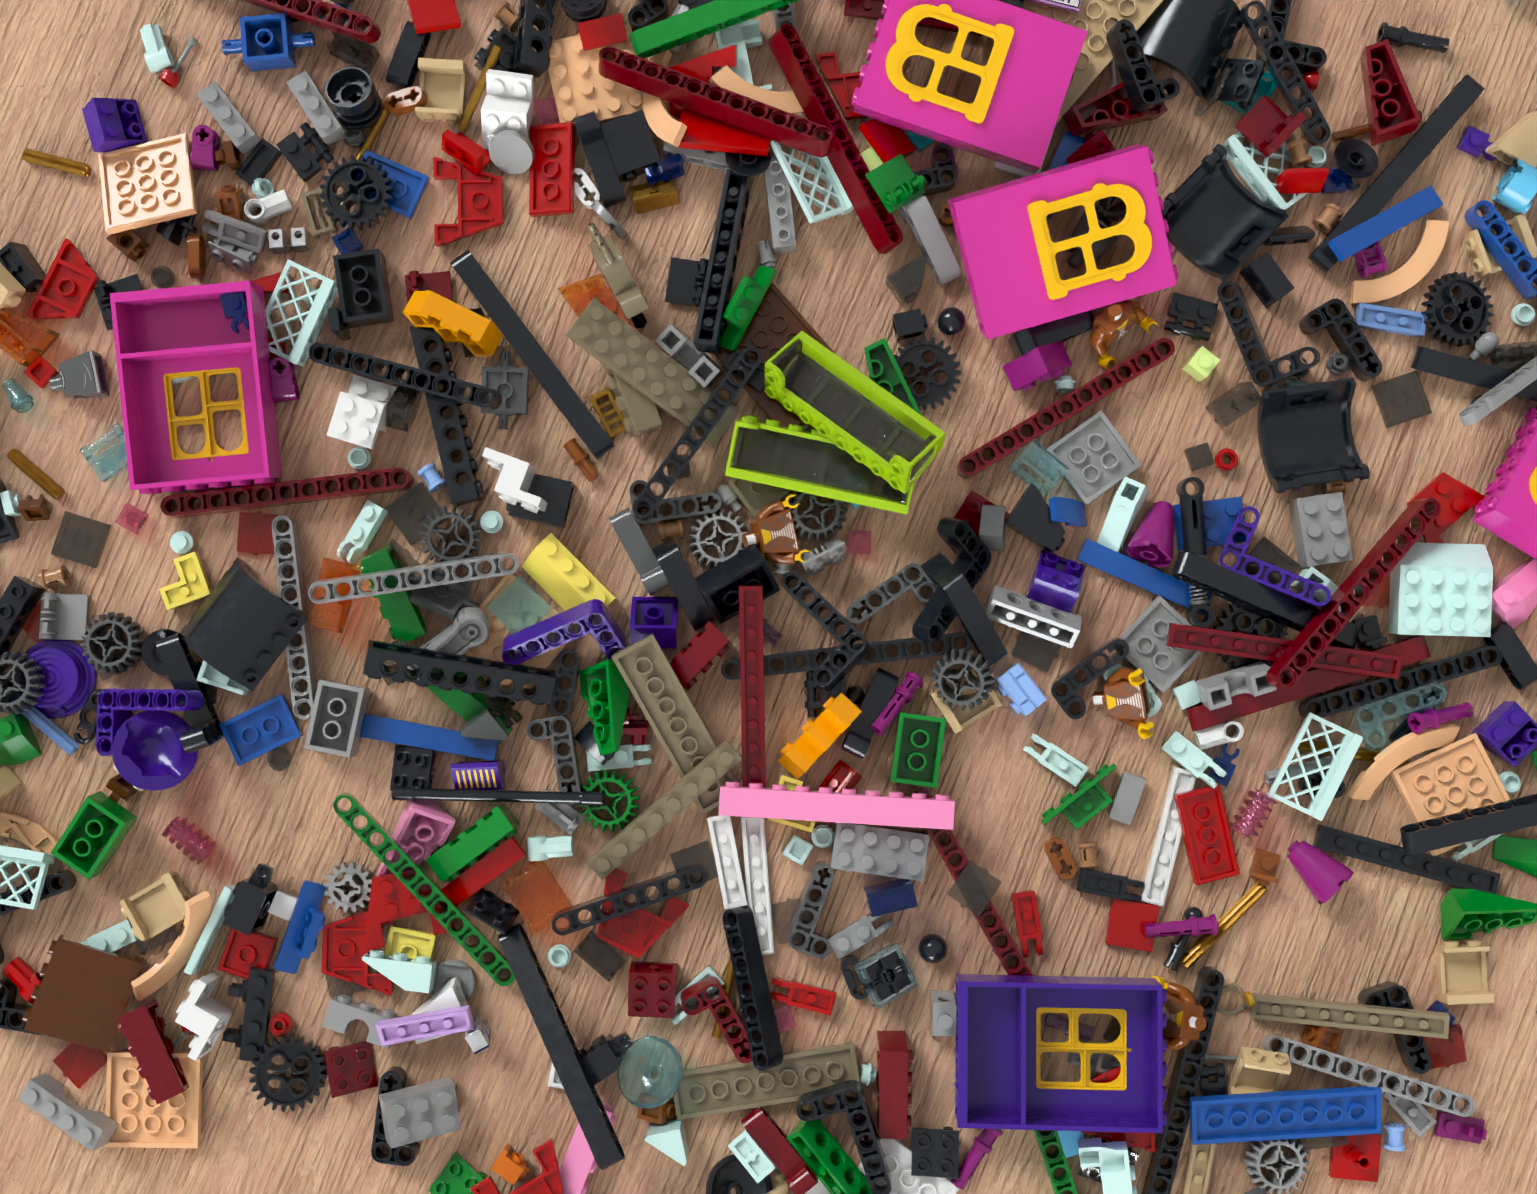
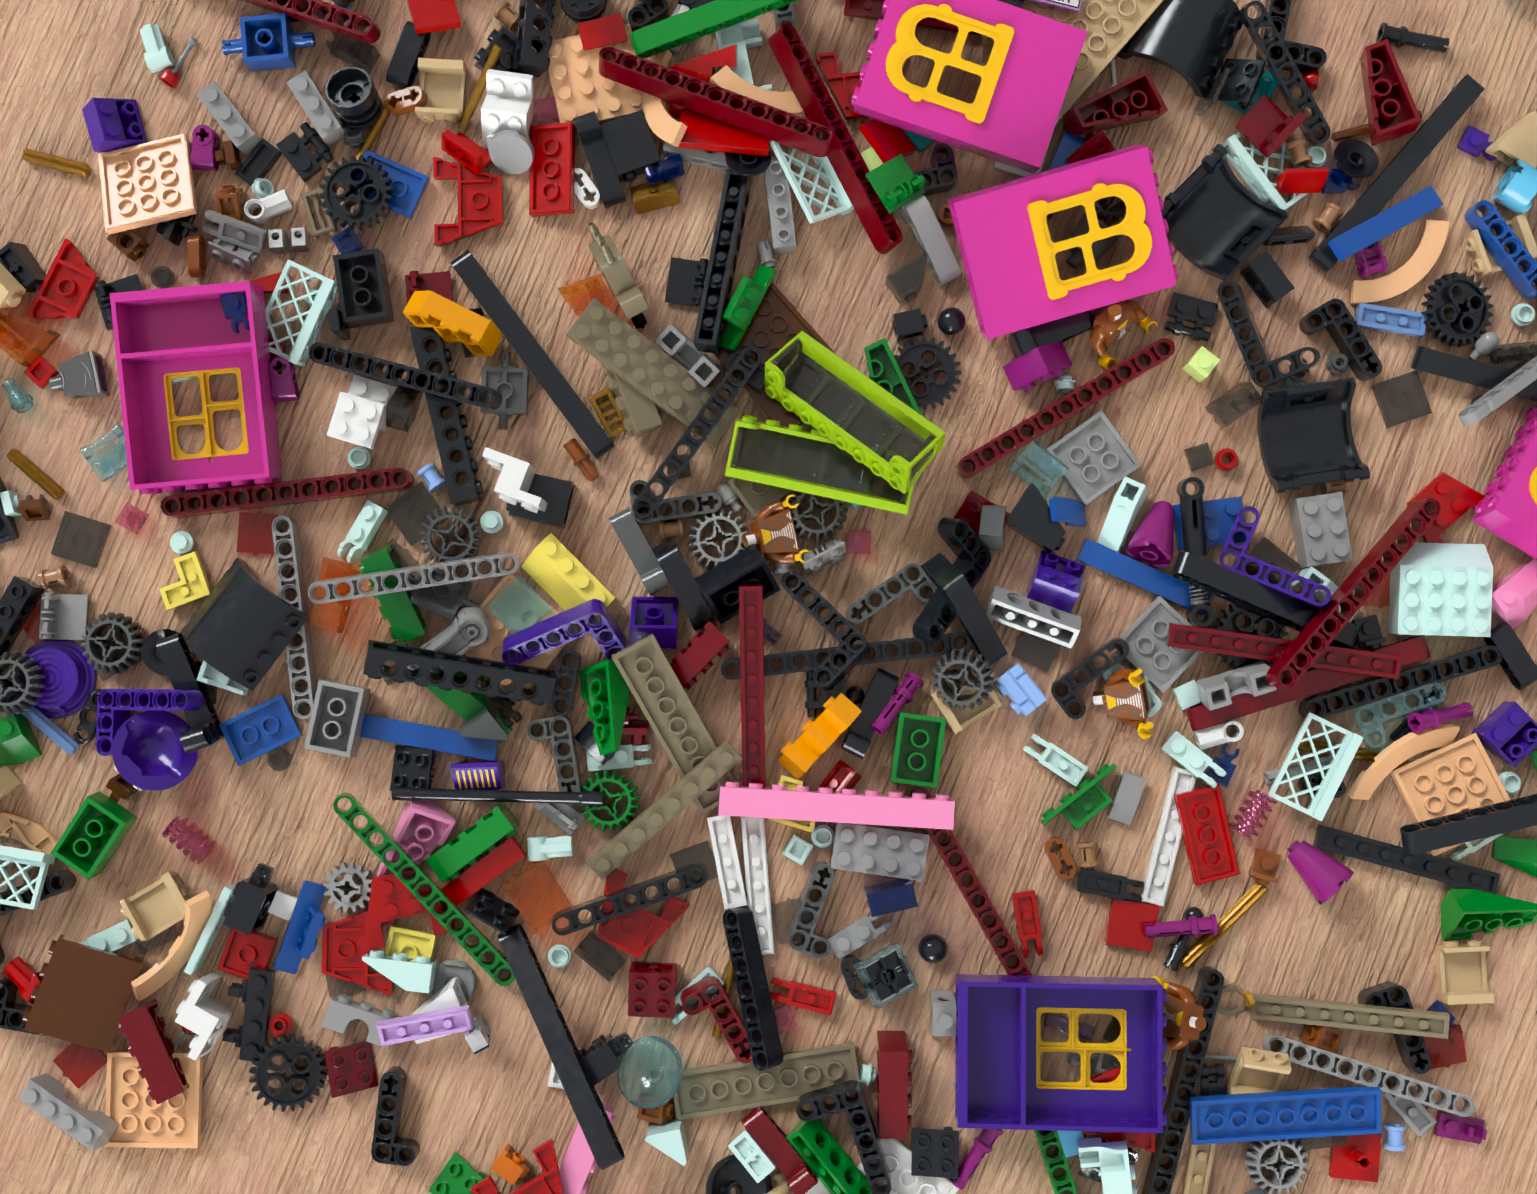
(419, 1112): light grey brick -> none
(608, 219): light grey tile -> none
(974, 888): clear smoke piece -> none
(1124, 33): black beam -> none

